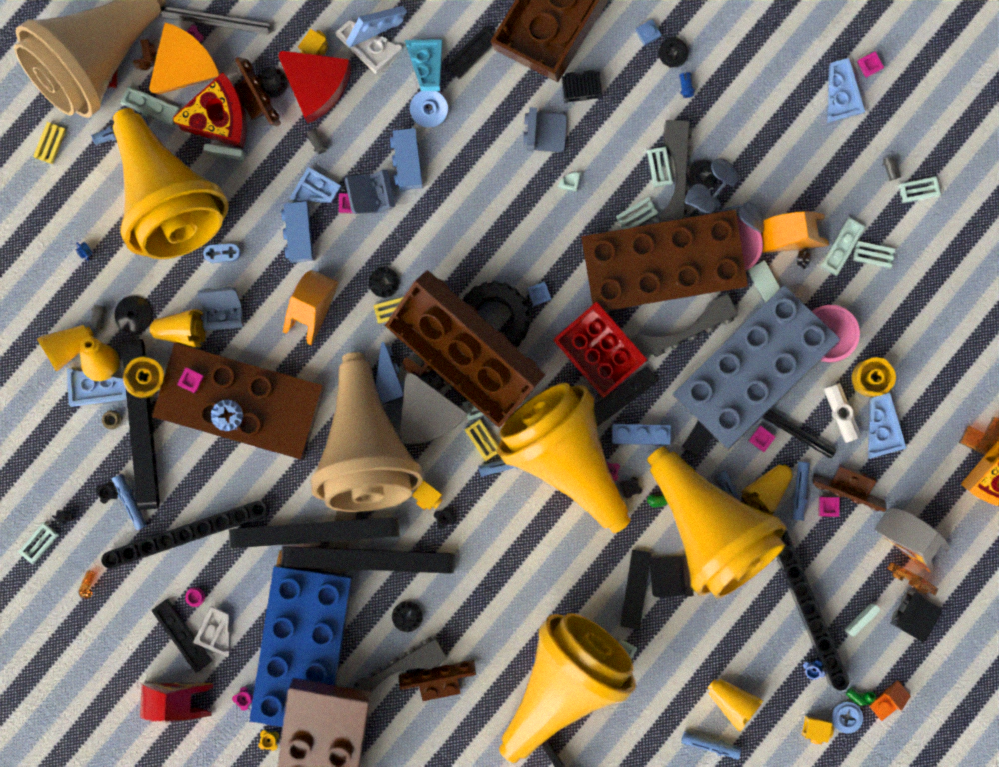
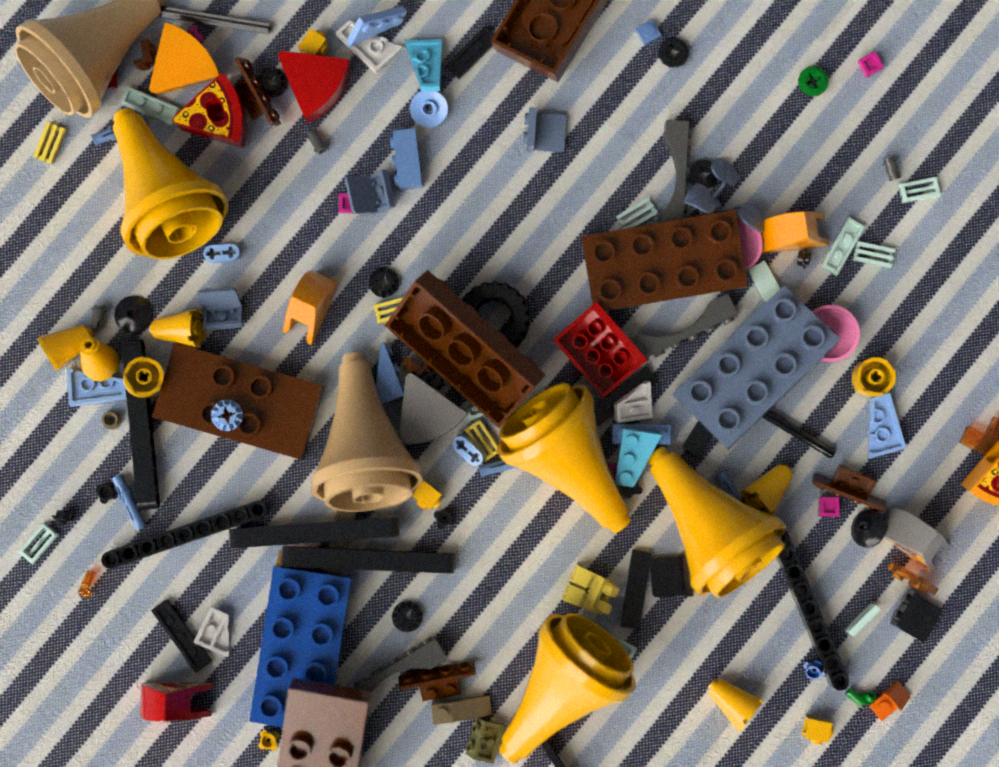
(83, 250): blue plate -> none
(190, 380): dark pink plate -> none
(195, 597): dark pink plate -> none
(224, 152): light aqua tile -> none
(243, 704): dark pink plate -> none
(297, 232): medium blue brick -> none
(315, 188): light blue wing -> none
(460, 709): none -> dark tan slope
(469, 450): none -> light blue beam
(484, 740): none -> olive bracket
(539, 294): medium blue plate -> none
(570, 182): light aqua tile -> none
(581, 86): black brick -> none
(595, 596): none -> light yellow hips
(634, 454): none -> medium azure wing
(635, 404): none -> white wing
(652, 168): light aqua tile -> none
(656, 501): green arm -> none
(686, 85): blue pin -> none
(715, 746): medium blue pin -> none
(761, 438): dark pink plate -> none
(800, 491): medium blue pin -> none
(815, 73): none -> green gear
(843, 92): light blue wing -> none
(846, 425): white piece -> none
(851, 725): light blue gear -> none
(874, 531): none -> black dish

